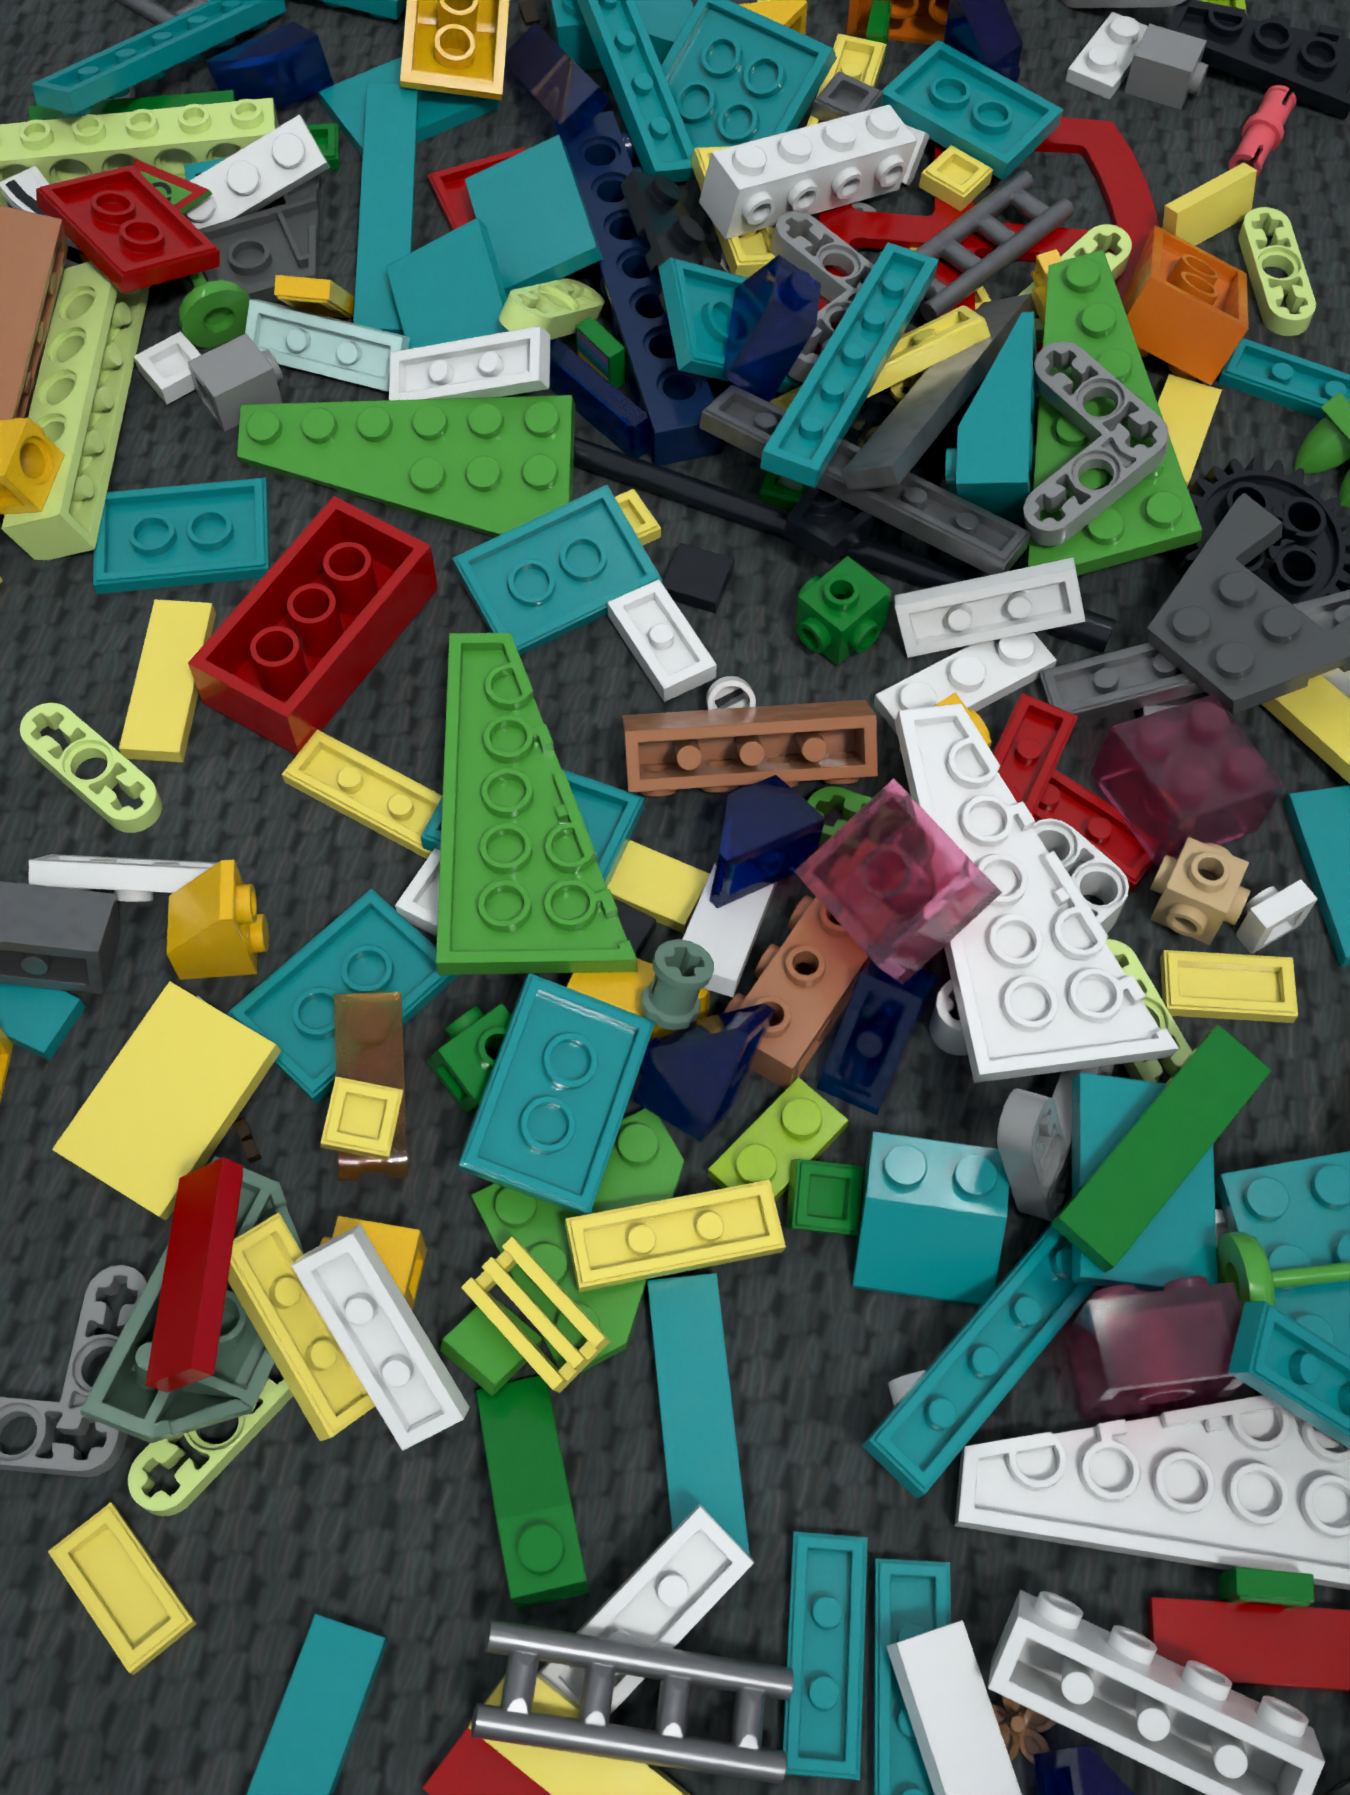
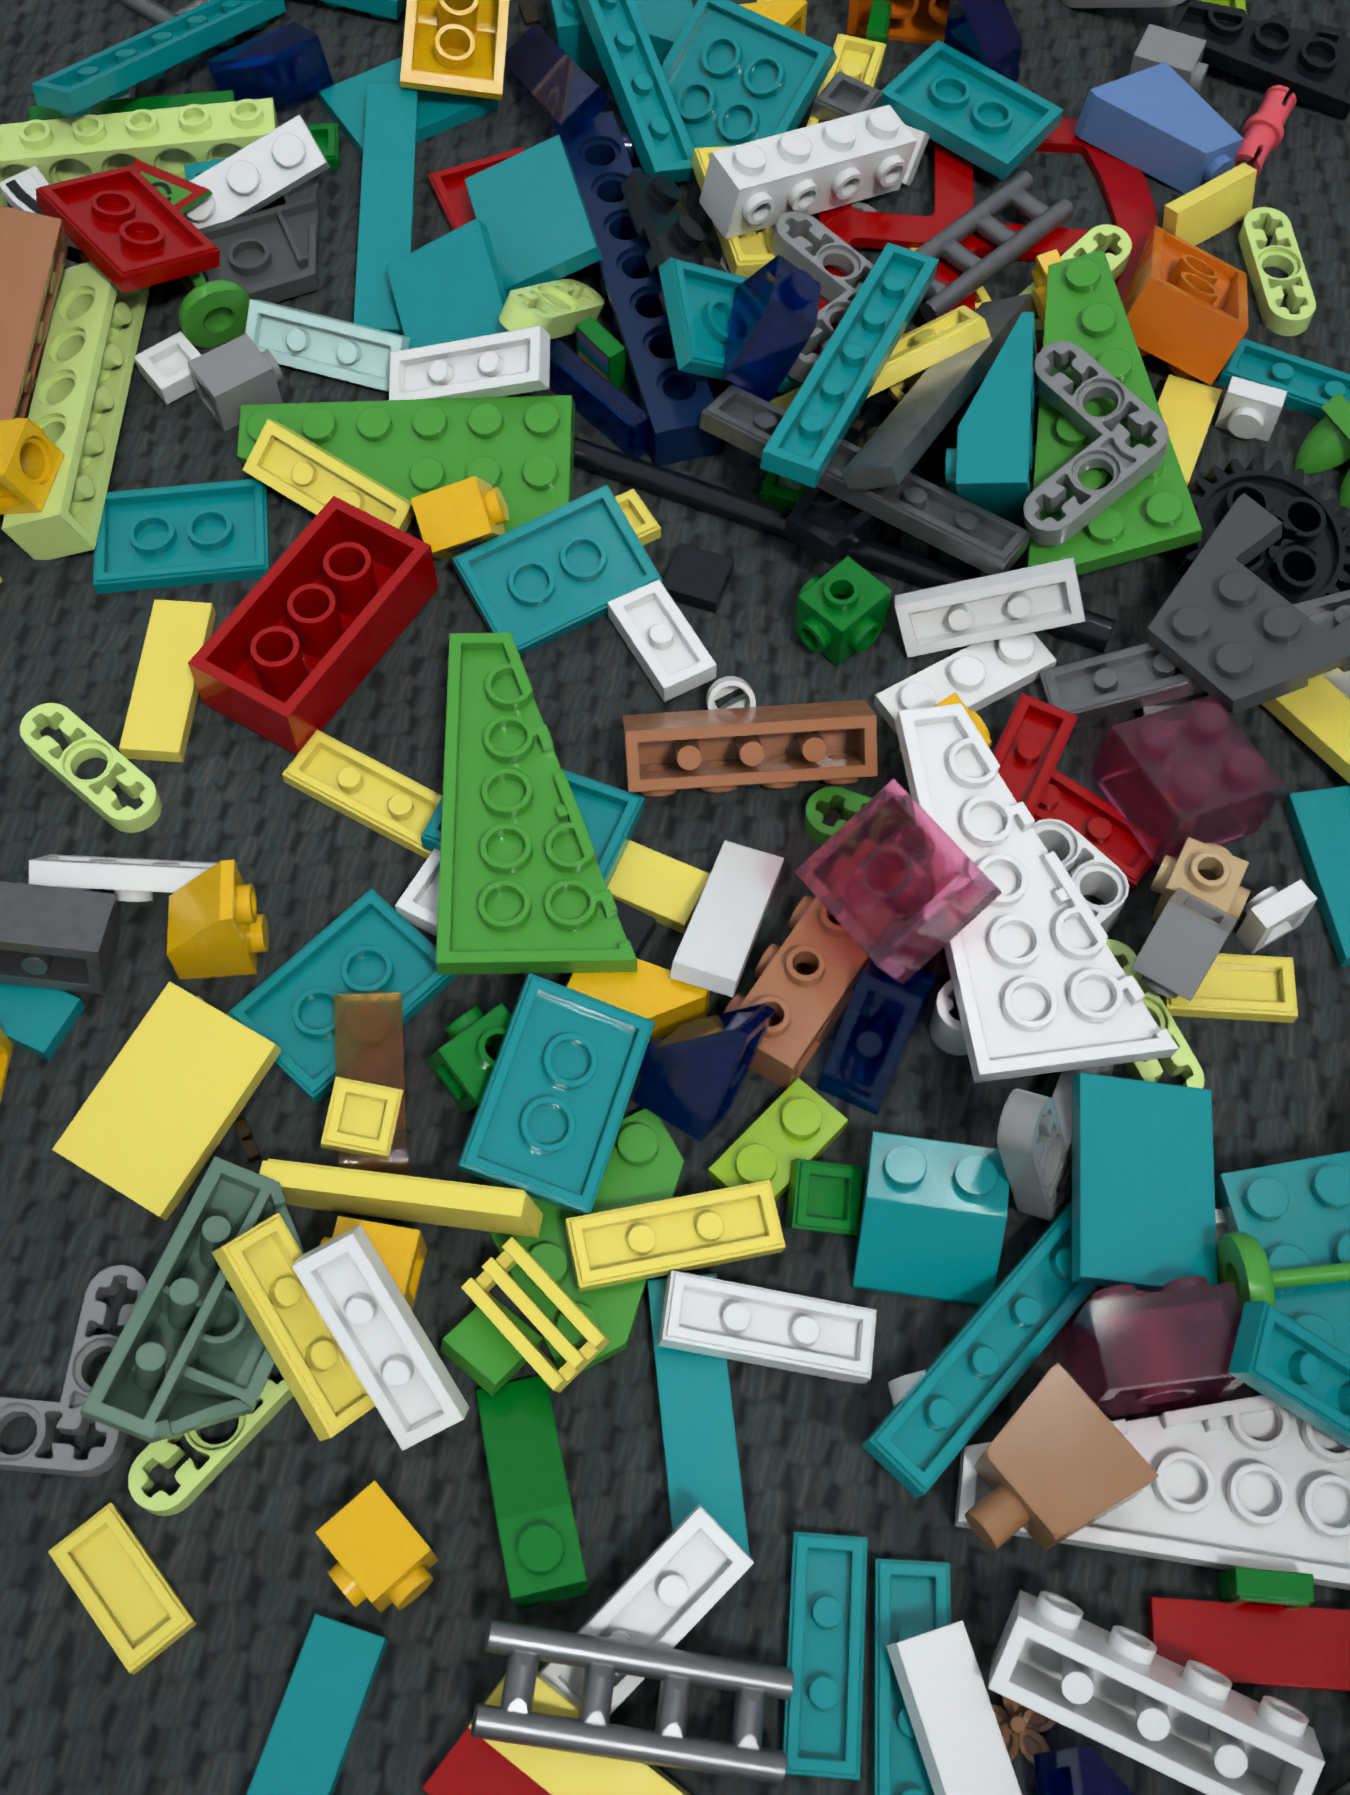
(195, 1276): red tile -> none
(314, 296): yellow tile -> none
(315, 476): none -> light yellow plate
(377, 1552): none -> yellow brick
(406, 1197): none -> light yellow tile
(460, 516): none -> yellow brick
(680, 973): sand green bush -> none
(762, 839): clear blue slope -> none
(767, 1327): none -> white tile
(955, 178): light yellow tile -> none
(1055, 1467): none -> medium nougat torso
(1107, 56): white plate -> none
(1159, 128): none -> medium blue slope
(1160, 1148): green tile -> none
(1183, 945): none -> light grey brick
(1250, 409): none -> white plate

